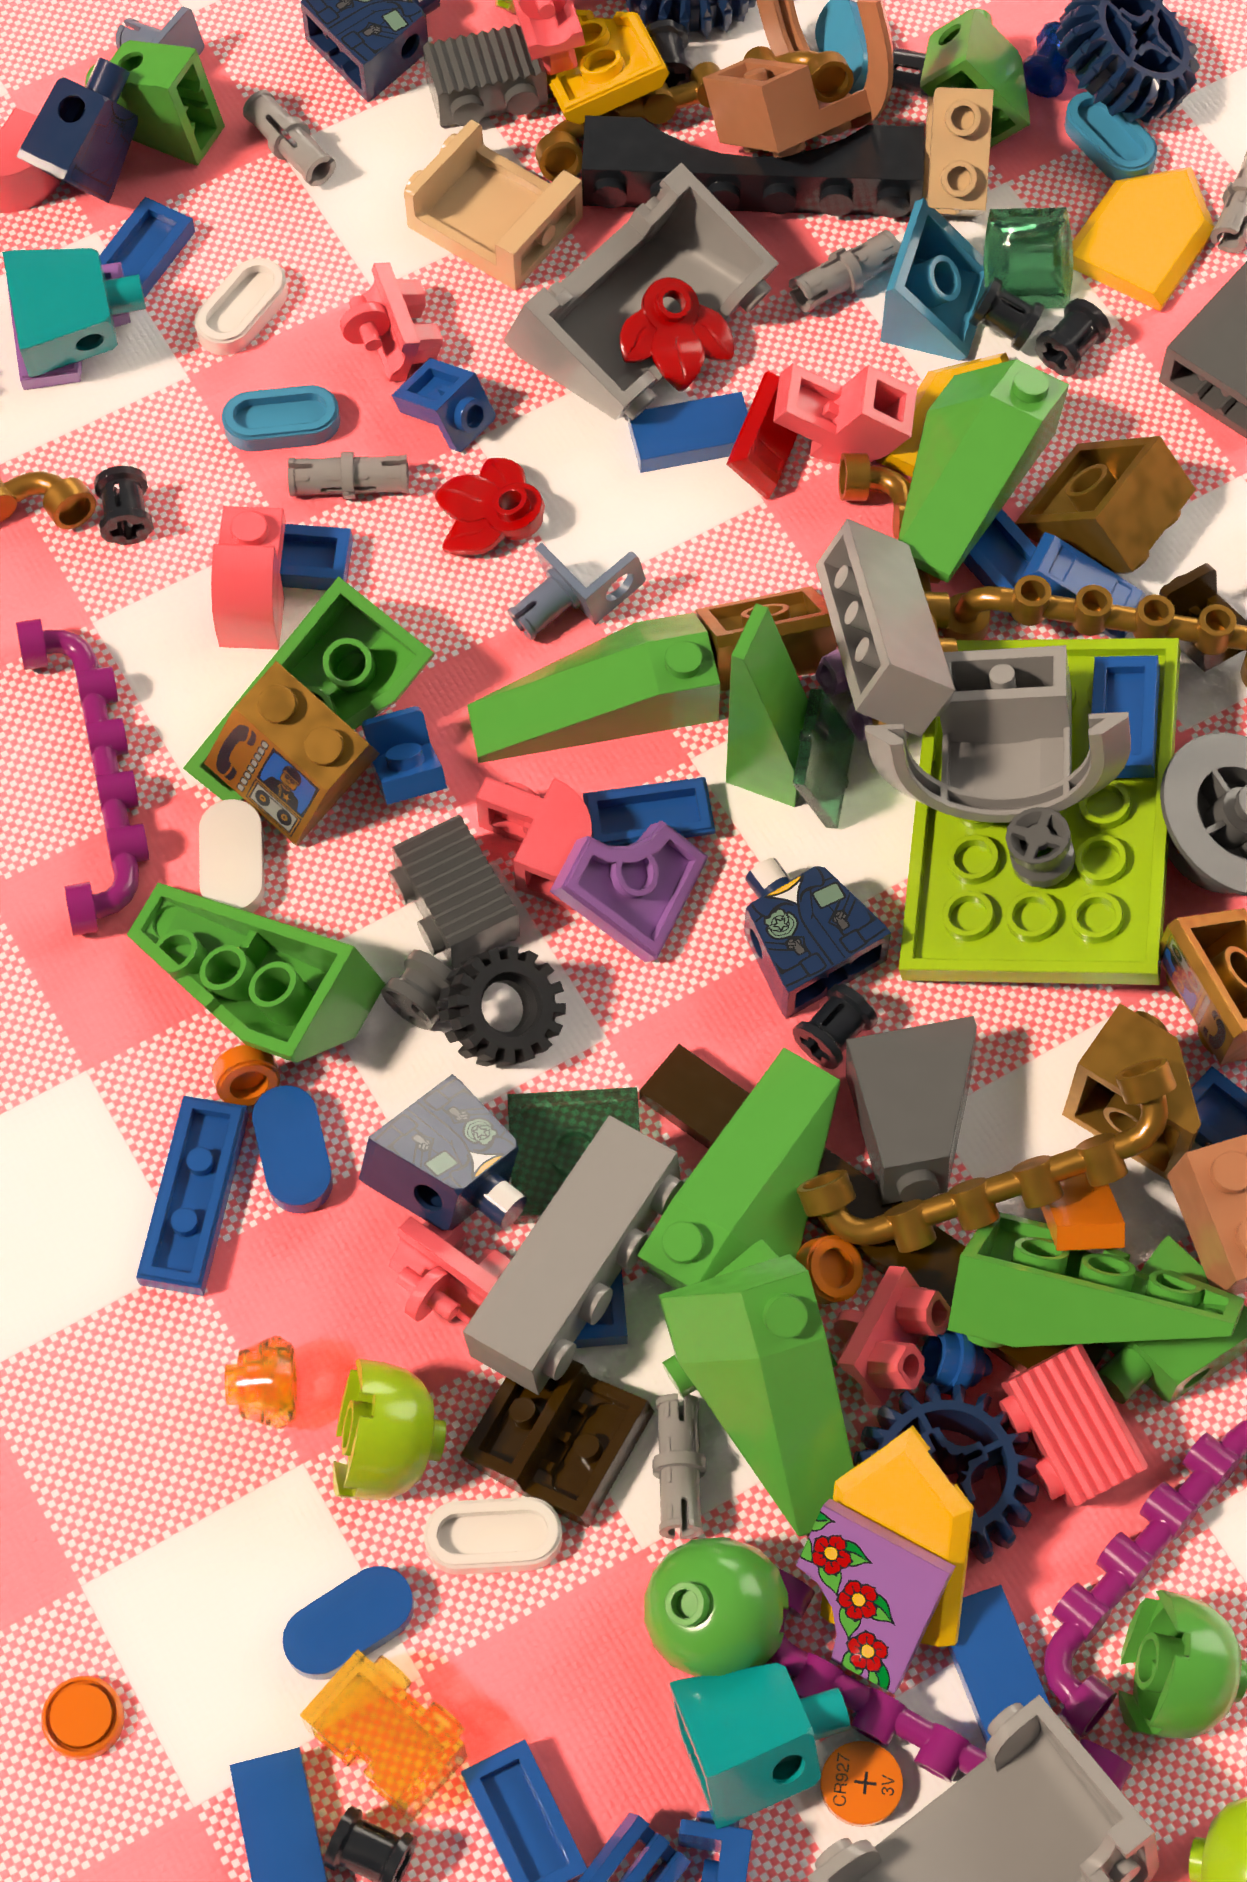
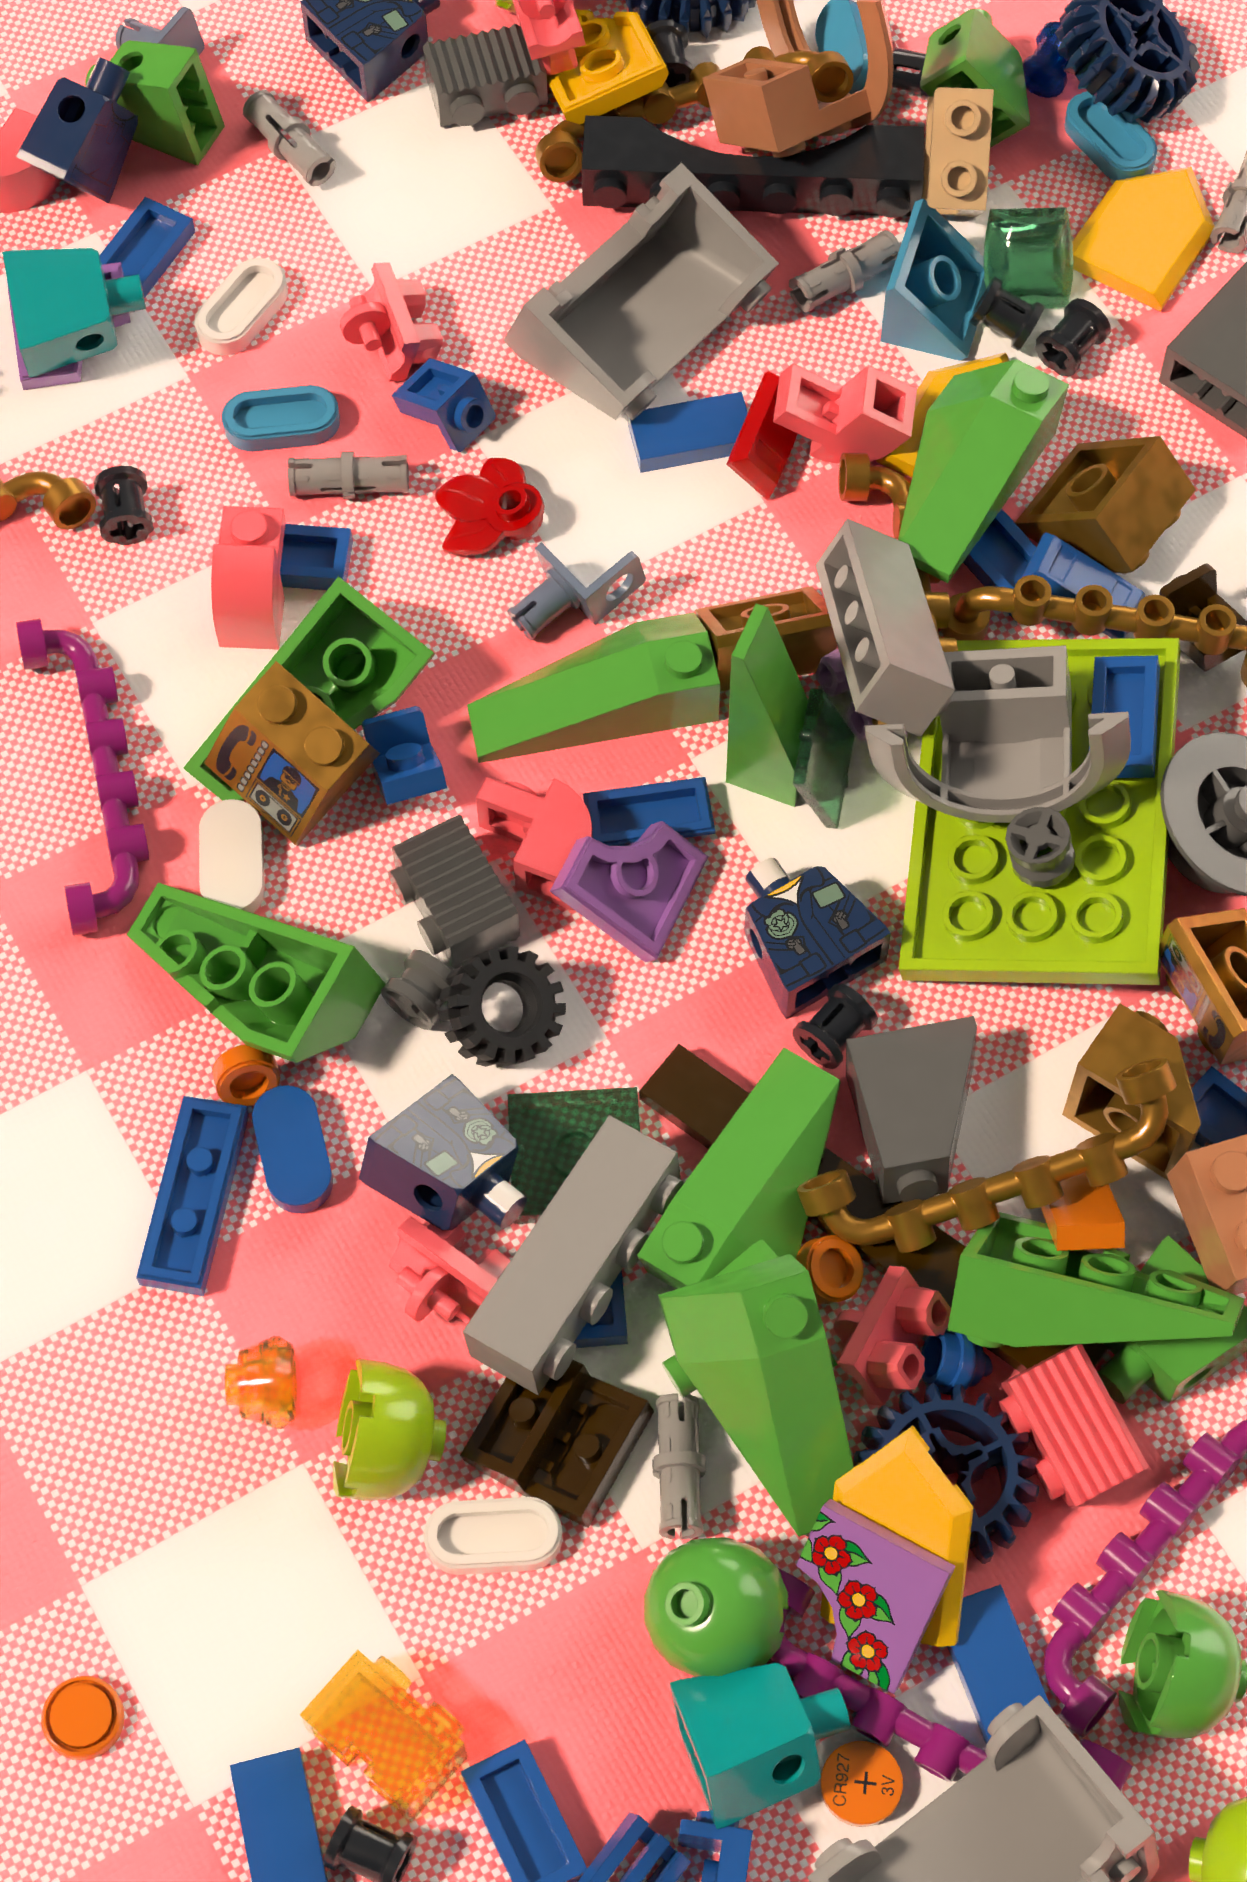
(350, 1617): blue tile -> none
(491, 207): tan panel -> none
(678, 339): red plate -> none

